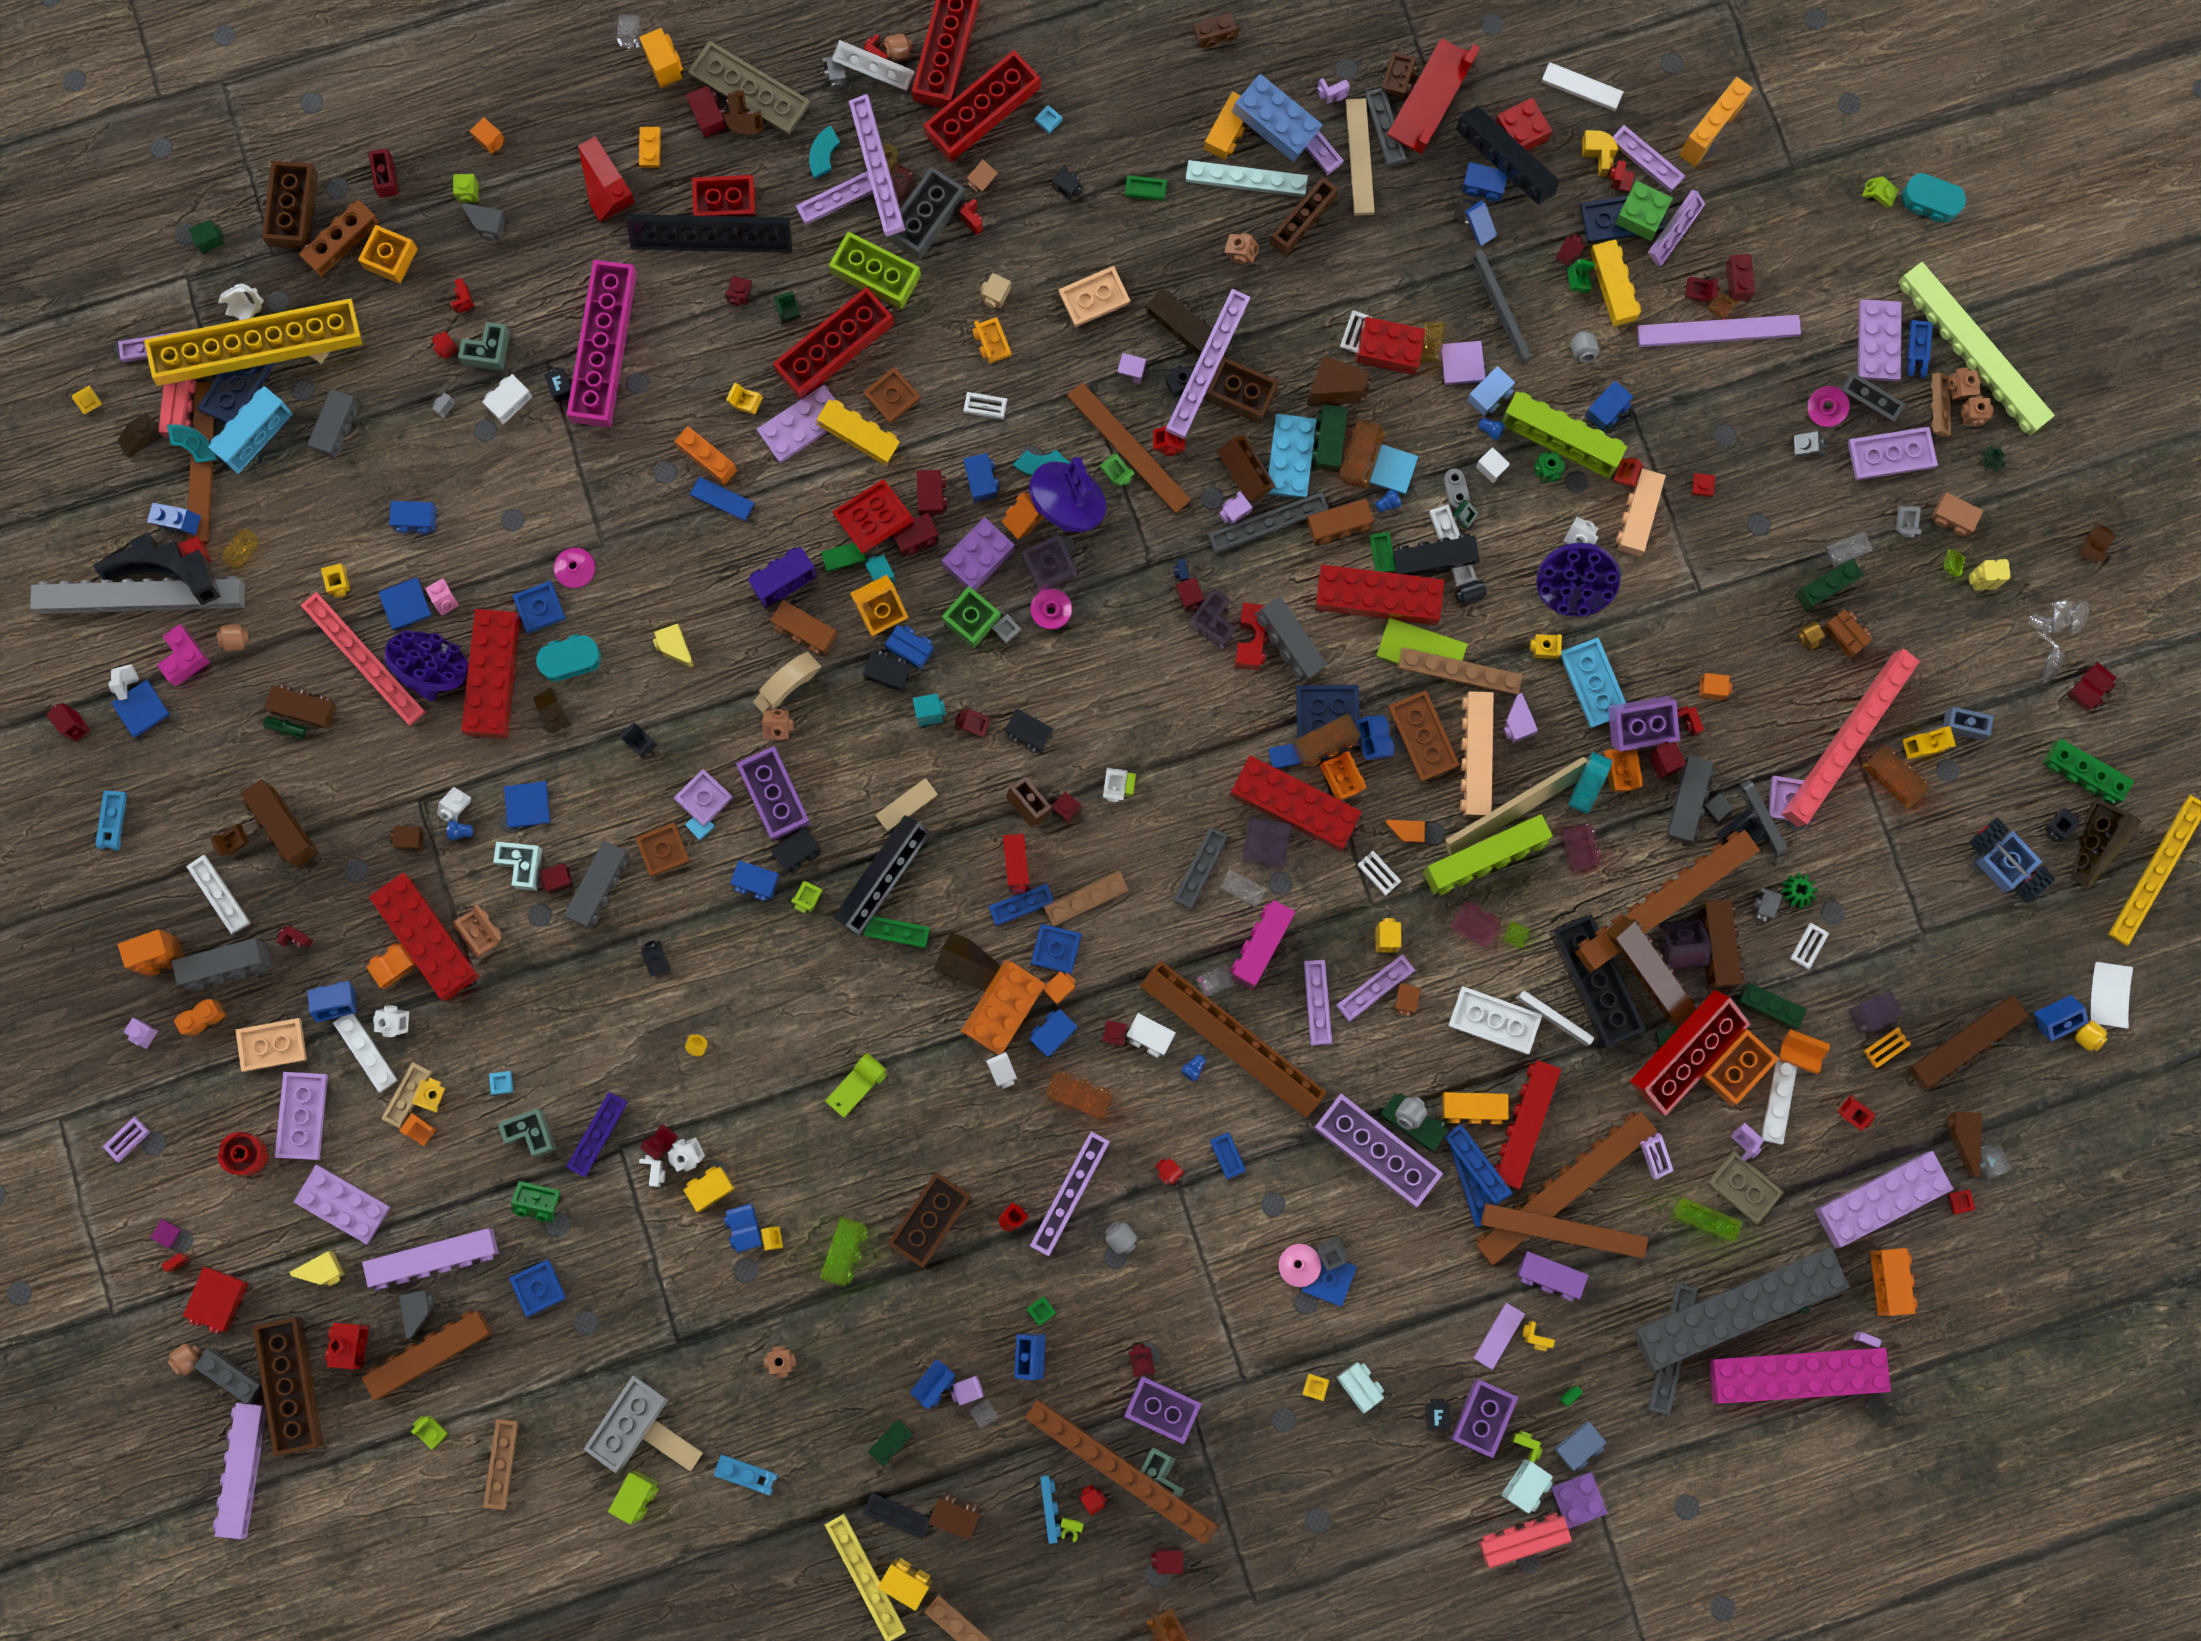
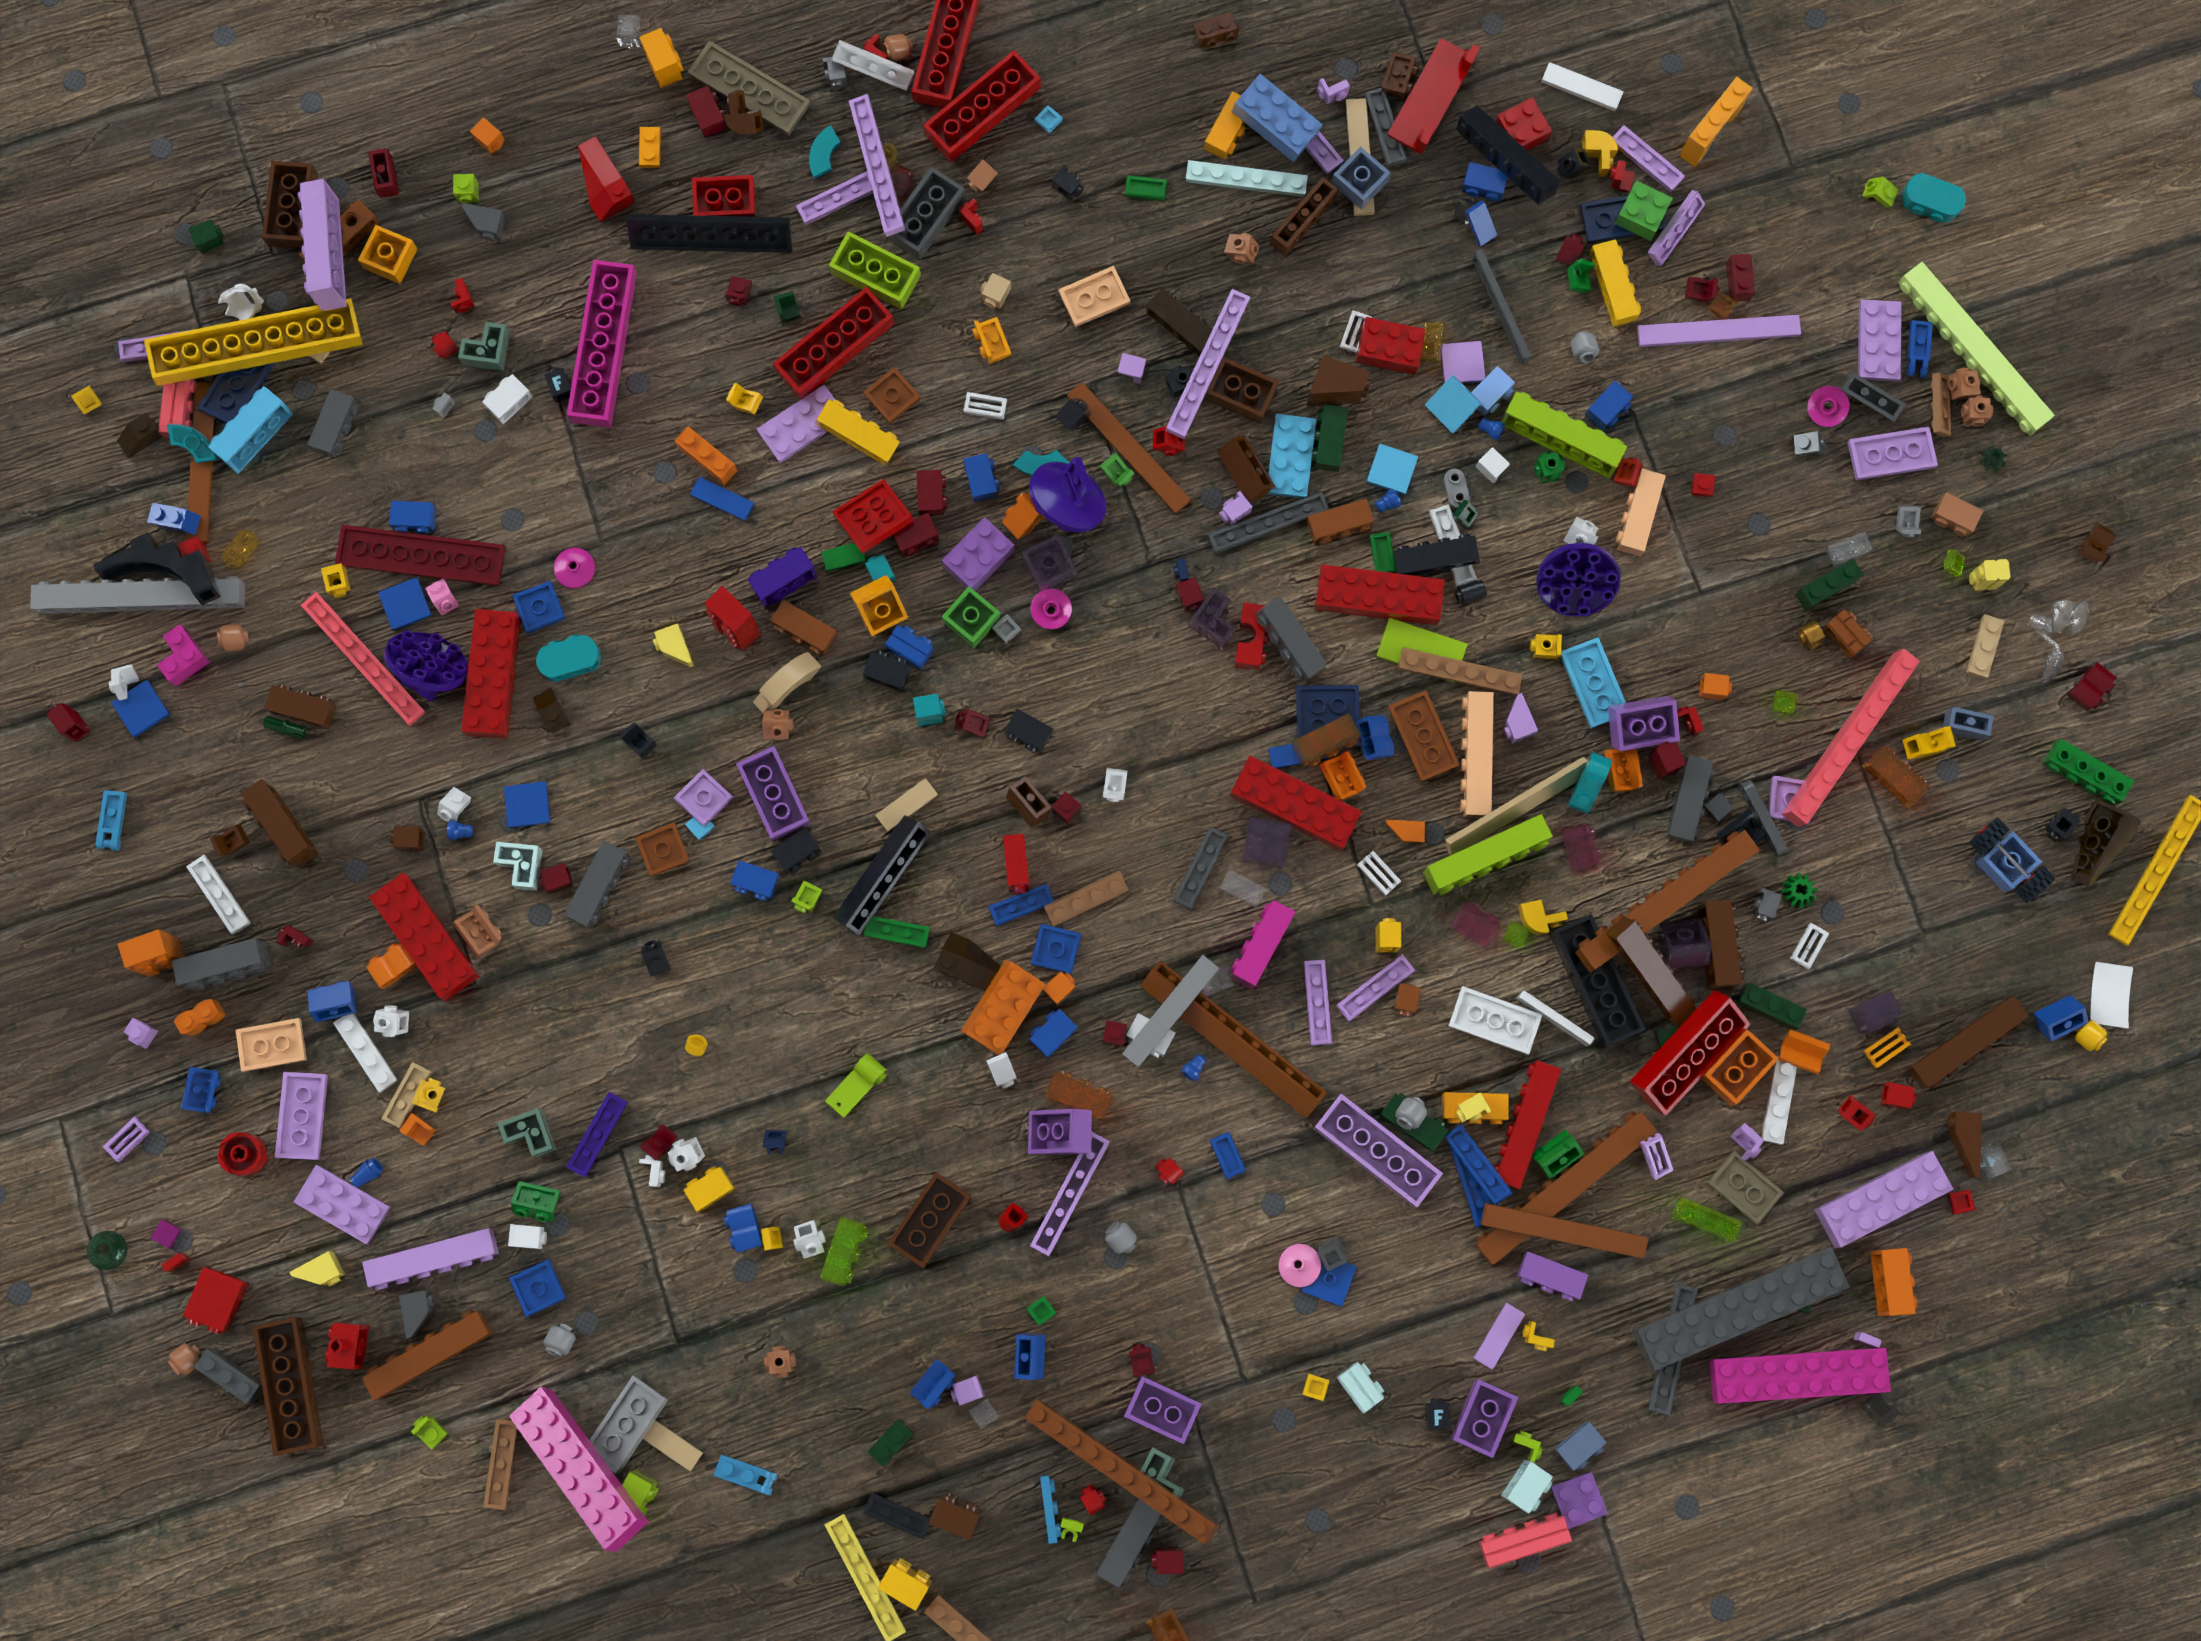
(116, 1254): none -> clear green piece
(200, 1090): none -> blue bracket
(240, 1471): lavender brick -> none
(322, 245): none -> lavender brick
(367, 1171): none -> blue cone
(420, 555): none -> dark red plate
(501, 1083): medium azure tile -> none
(527, 1236): none -> white slope
(559, 1340): none -> light grey head
(578, 1469): none -> brick
(732, 619): none -> red brick
(775, 1139): none -> dark blue tile
(811, 1243): none -> white brick
(1060, 1132): none -> medium lavender brick
(1073, 413): none -> black brick
(1128, 1544): none -> dark grey brick
(1130, 785): lime tile -> none
(1170, 1010): none -> light grey tile
(1361, 178): none -> sand blue brick
(1362, 454): clear orange brick -> none
(1453, 404): none -> medium azure tile
(1472, 1108): none -> light yellow brick
(1534, 918): none -> yellow brick
(1557, 1154): none -> green brick
(1573, 163): none -> black brick
(1784, 702): none -> clear neon green plate
(1898, 1096): none -> red brick
(1985, 646): none -> tan plate

